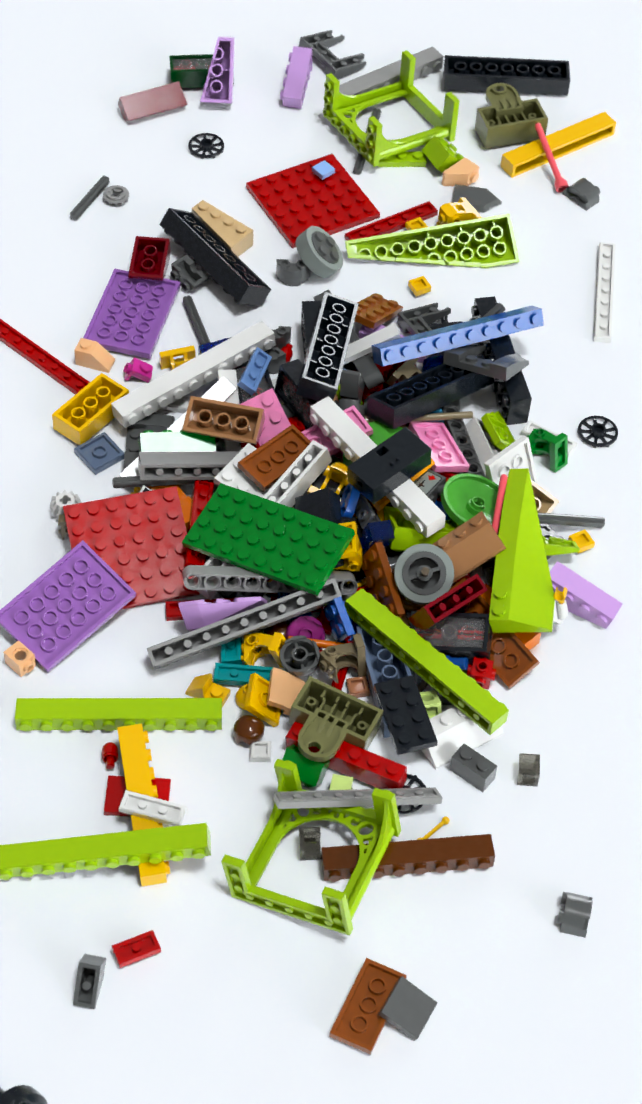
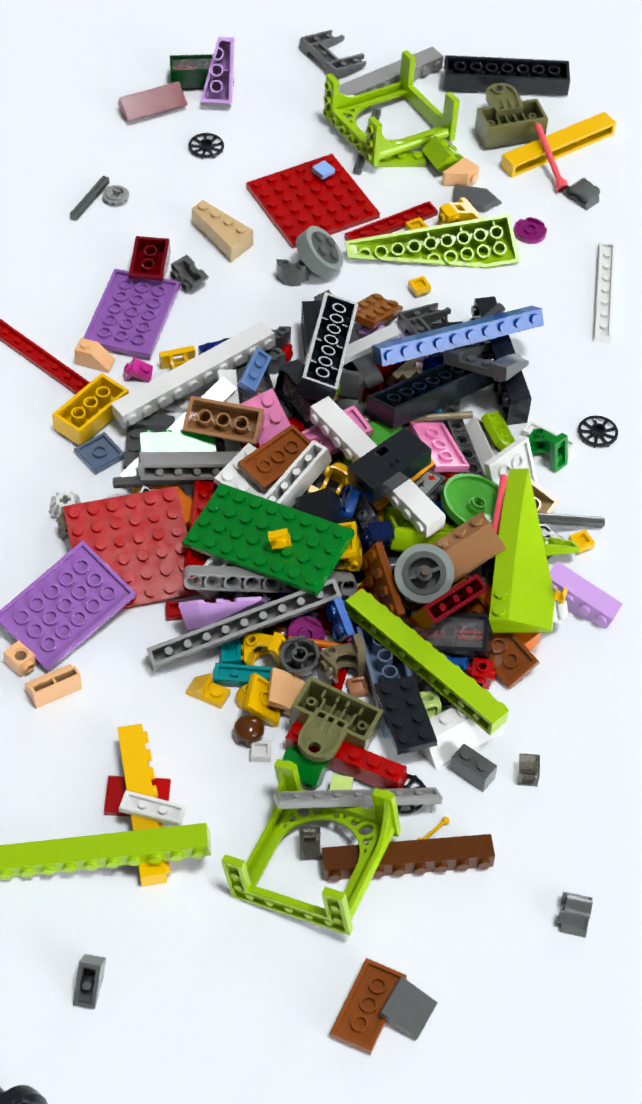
(54, 685): none -> light nougat piece
(110, 754): red cylinder -> none
(111, 713): lime brick -> none
(136, 948): red plate -> none
(195, 320): dark grey axle -> none
(215, 257): black brick -> none
(279, 538): none -> yellow plate
(297, 77): lavender wedge -> none
(530, 230): none -> magenta tile

